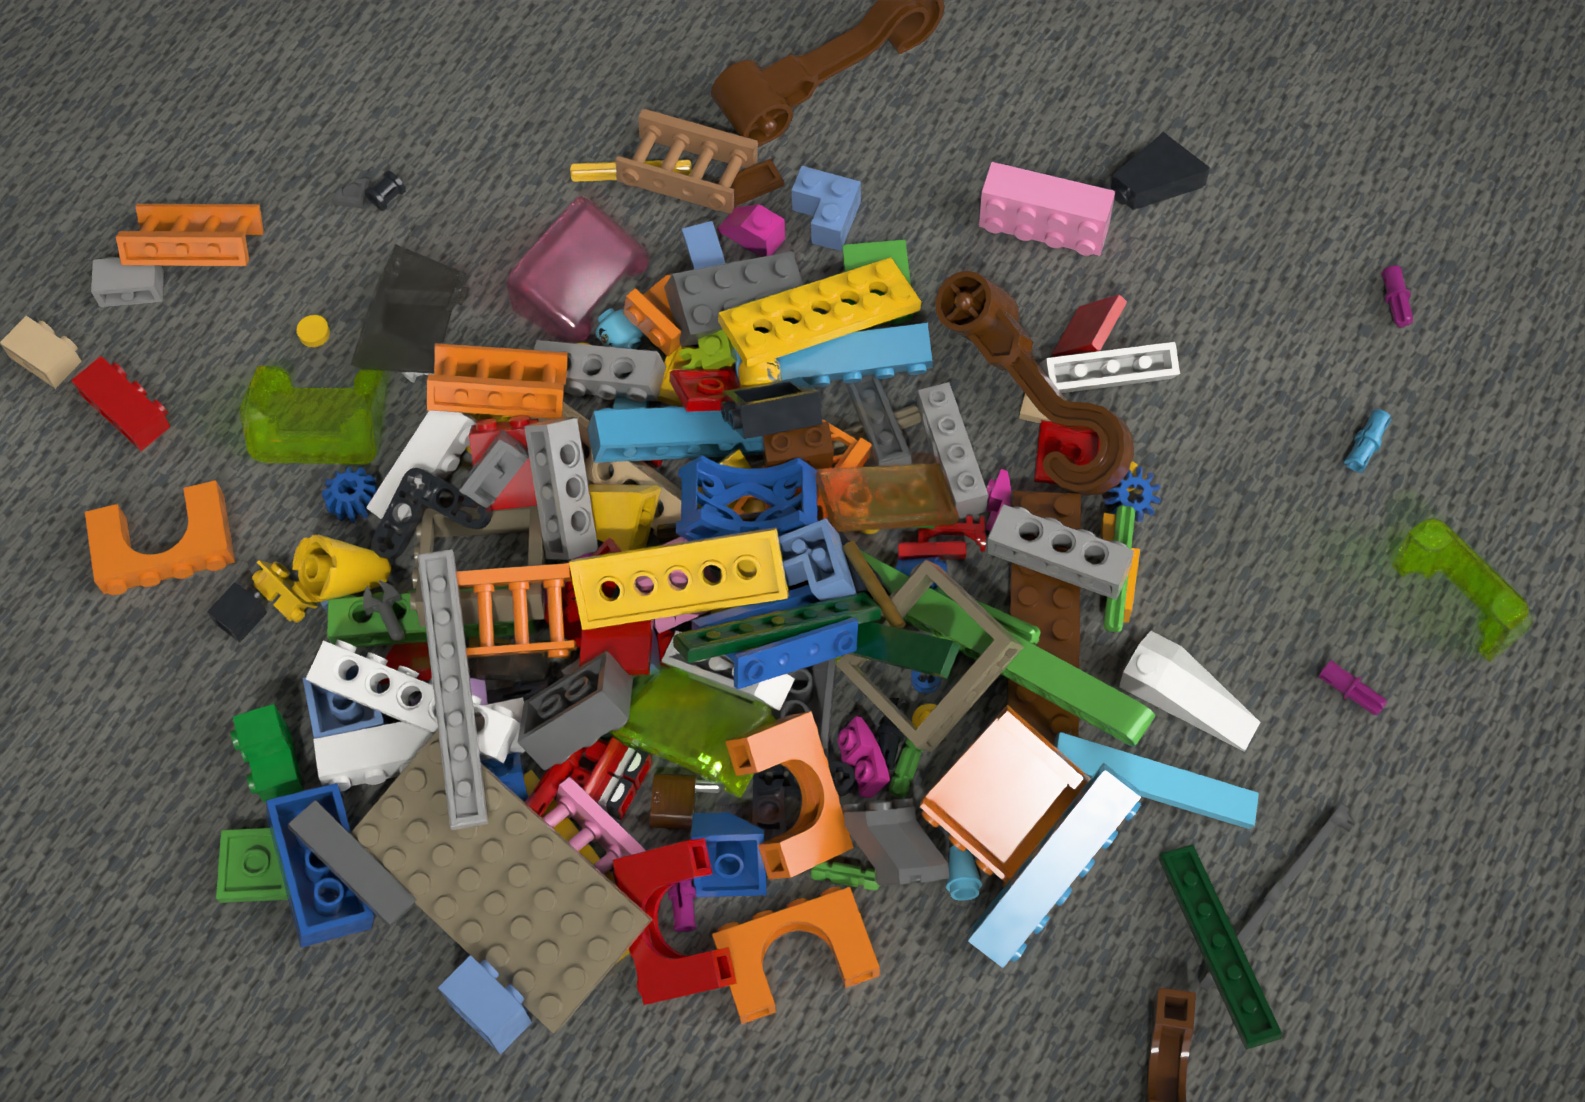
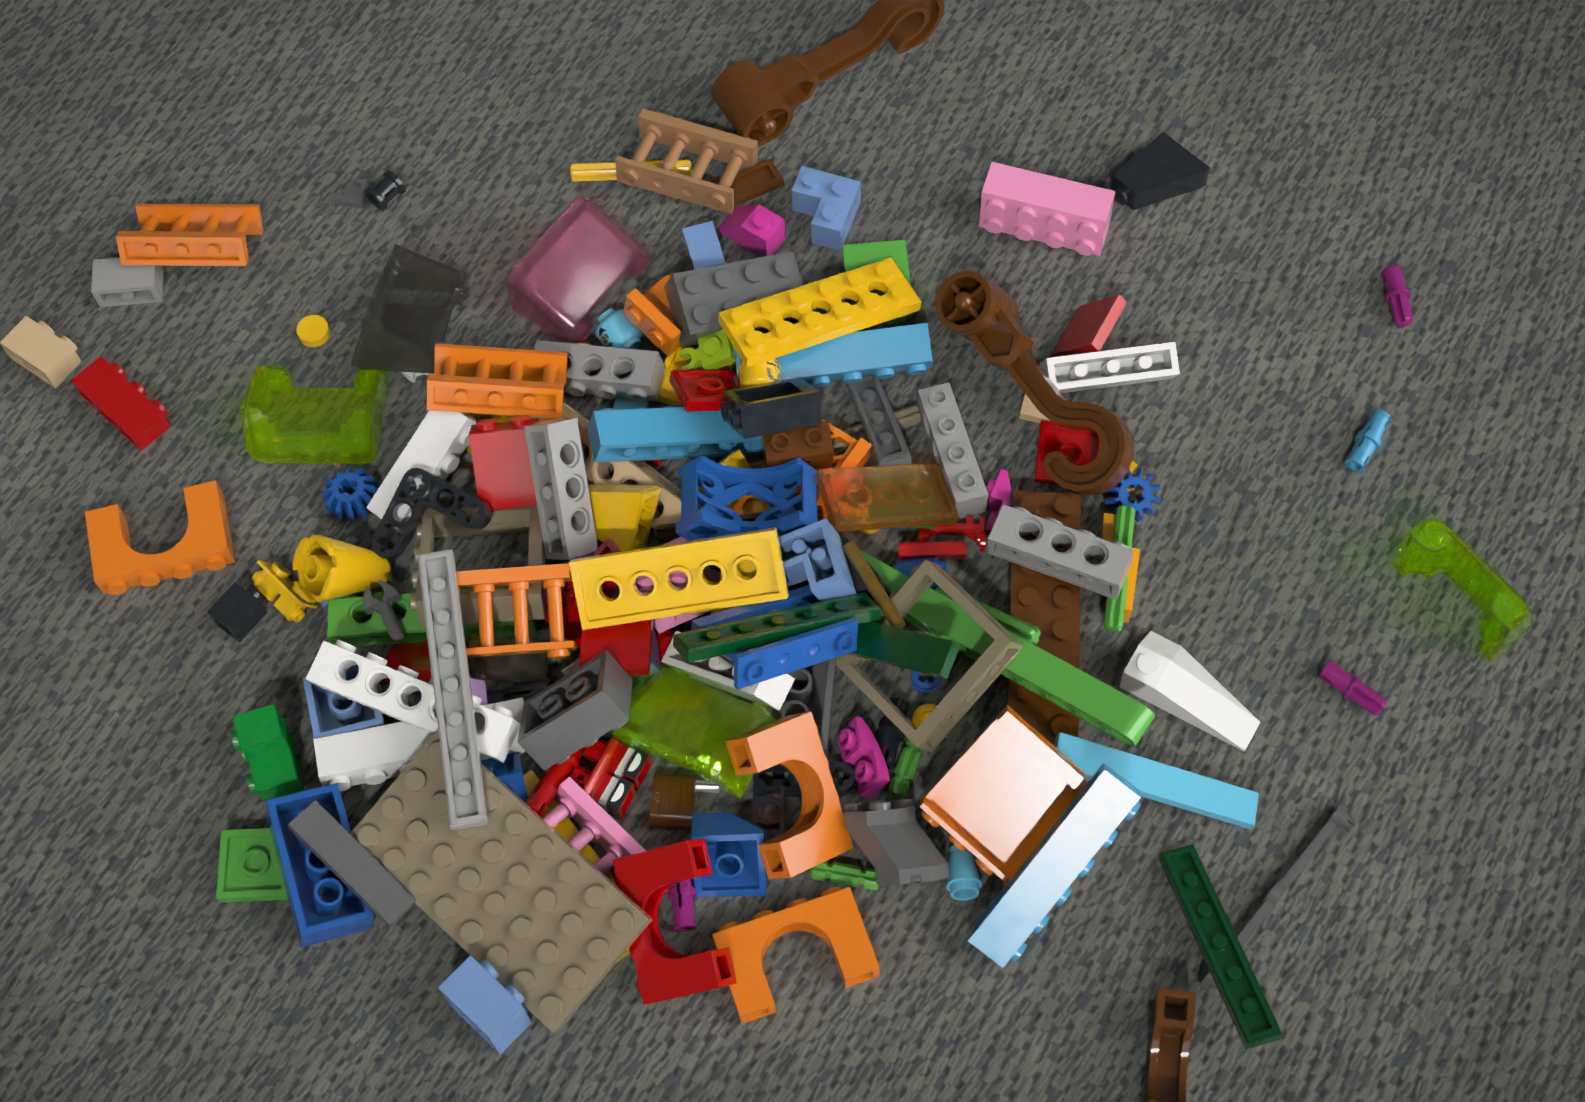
(494, 469): hinge -> none

